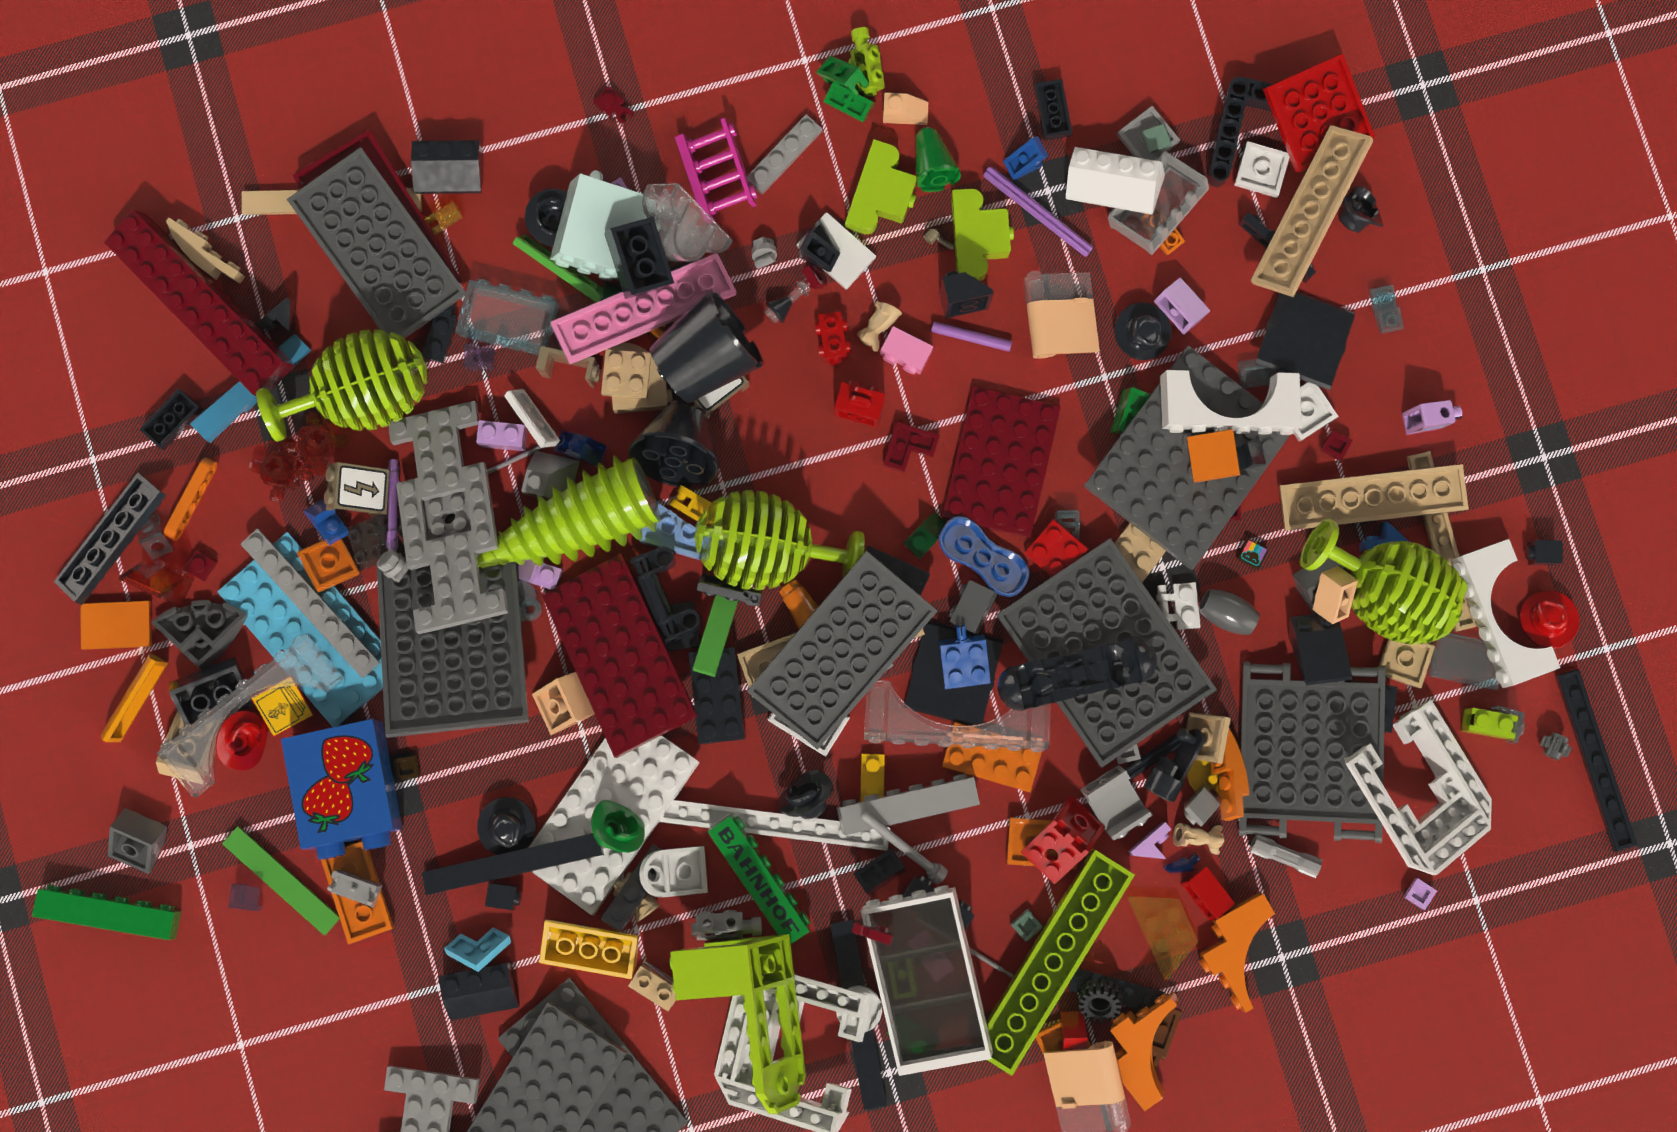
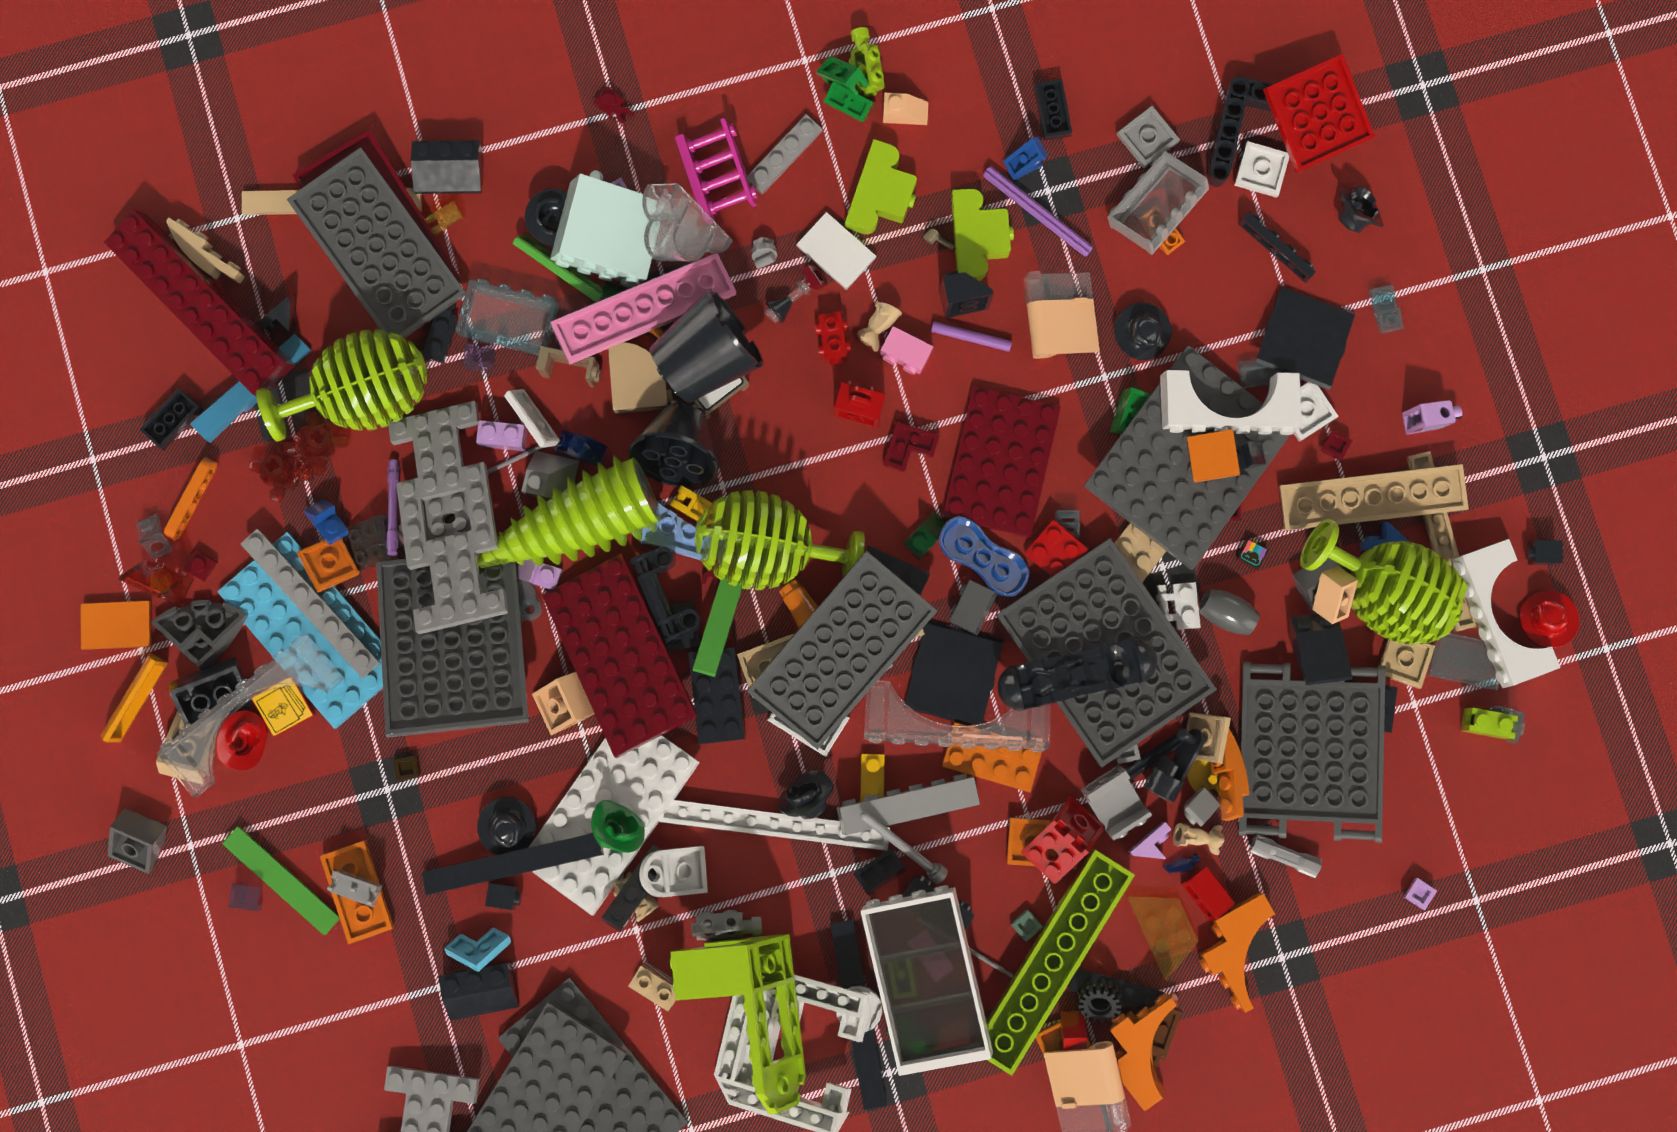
(106, 913): green brick -> none
(109, 539): black plate -> none
(342, 788): blue brick -> none
(357, 488): panel -> none
(393, 565): light grey piece -> none
(589, 949): yellow slope -> none
(626, 374): tan plate -> none
(638, 257): black slope -> none
(712, 586): black hinge -> none
(758, 878): green brick -> none
(818, 248): black slope -> none
(880, 933): dark red plate -> none
(934, 162): green cone -> none
(964, 660): blue plate -> none
(1114, 180): white slope -> none
(1156, 138): sand green tile -> none
(1182, 306): lavender brick -> none
(1312, 210): tan plate -> none
(1463, 800): white slope -> none
(1555, 746): dark grey gear -> none
(1596, 760): black tile -> none

